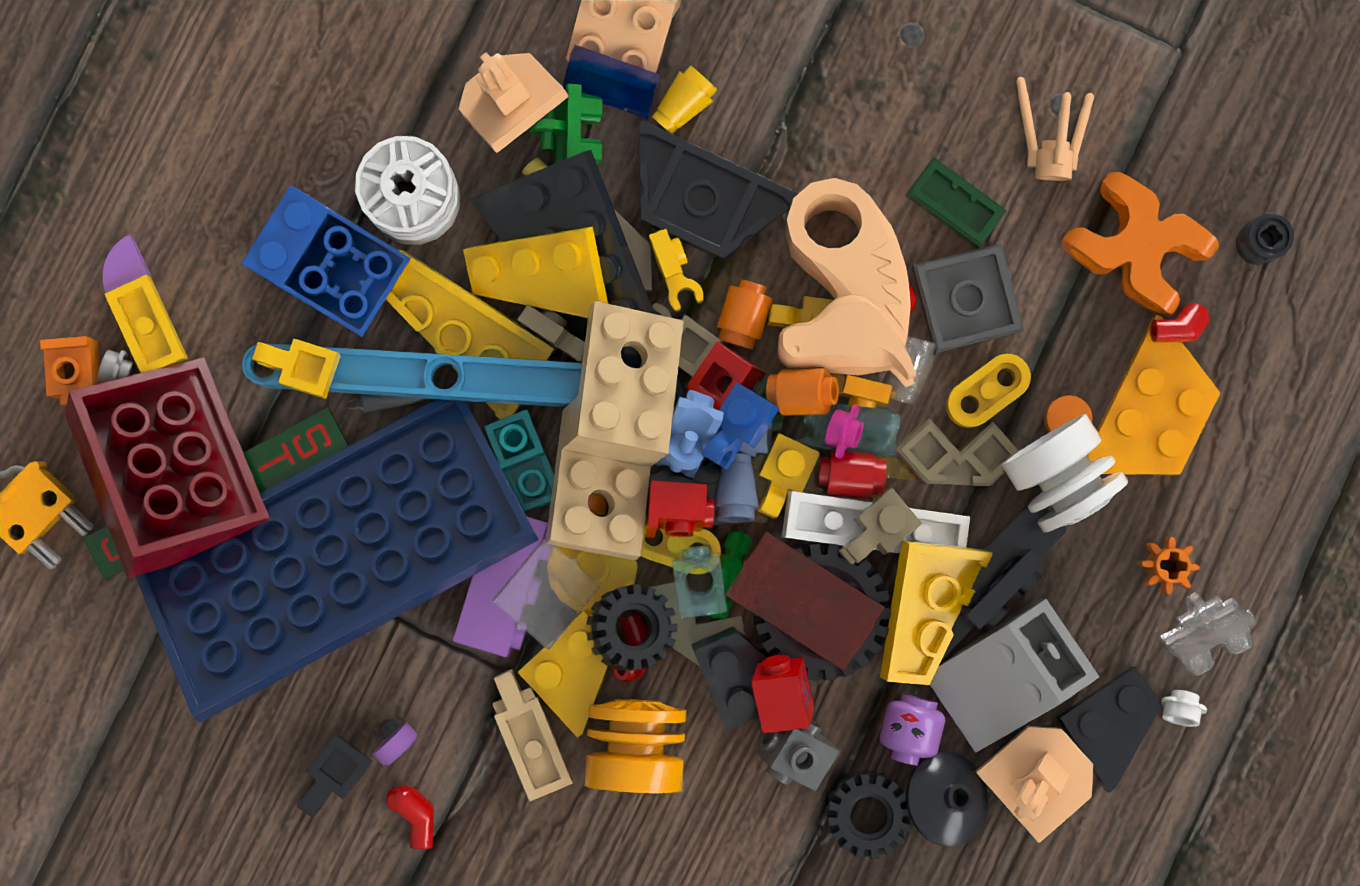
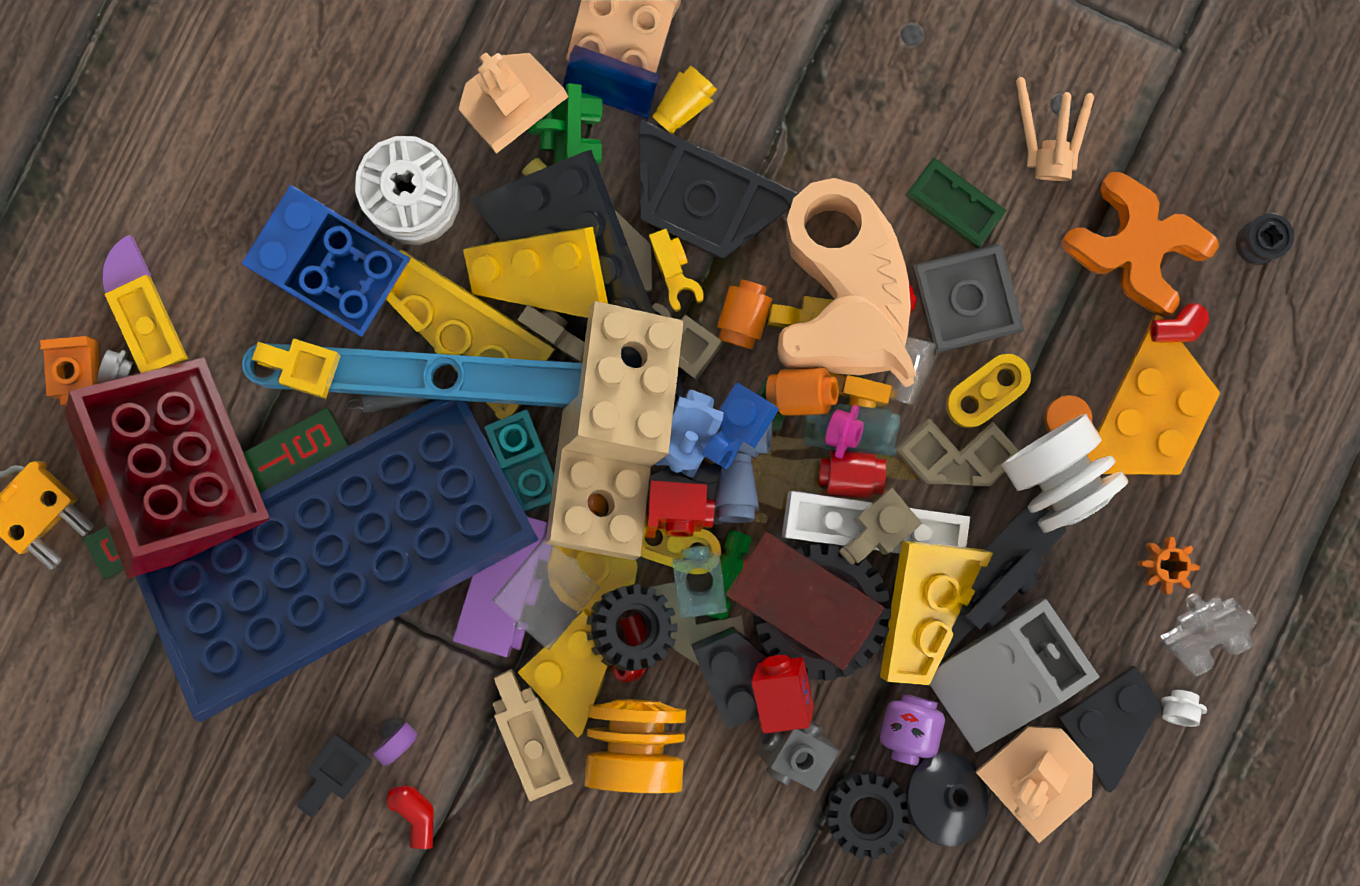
(717, 367): red brick -> none
(786, 469): yellow plate -> none

